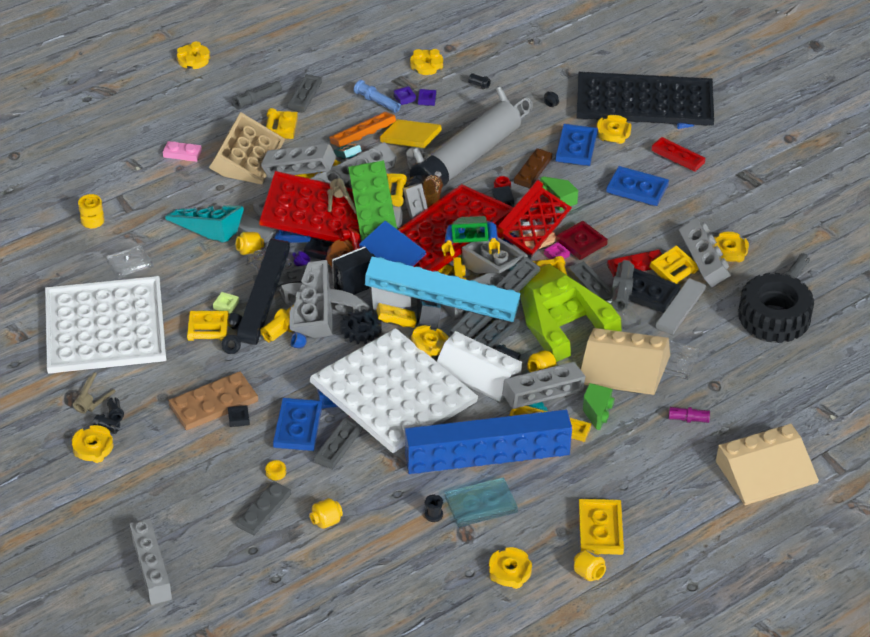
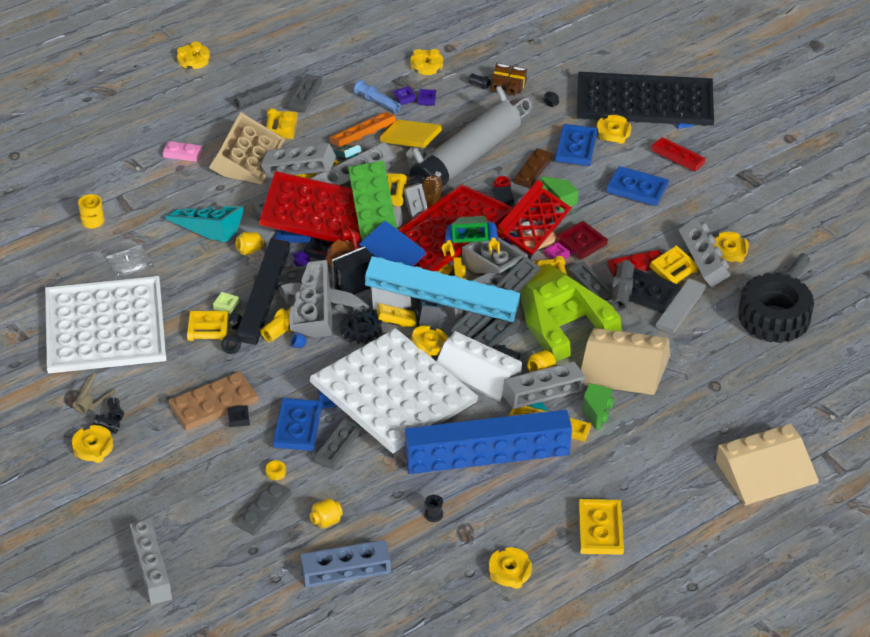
(338, 189): dark tan plant -> none
(345, 563): none -> sand blue brick
(481, 502): clear light blue tile -> none
(509, 78): none -> reddish brown hips
(589, 565): yellow head -> none
(689, 414): magenta pin -> none

